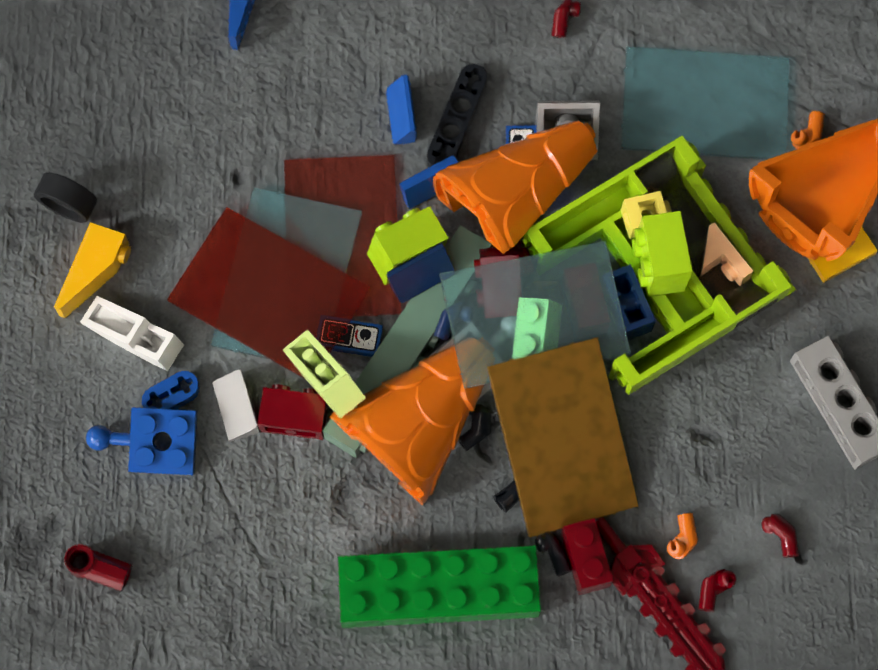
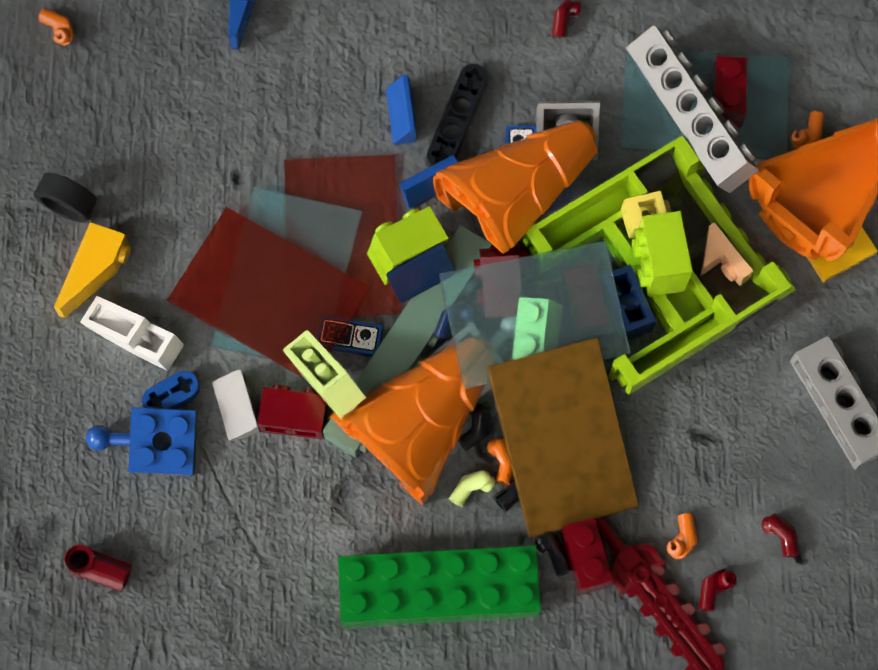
(61, 25): none -> orange arm
(471, 482): none -> yellowish green arm
(498, 448): none -> orange arm
(648, 53): none -> light grey brick
(730, 87): none -> dark red brick

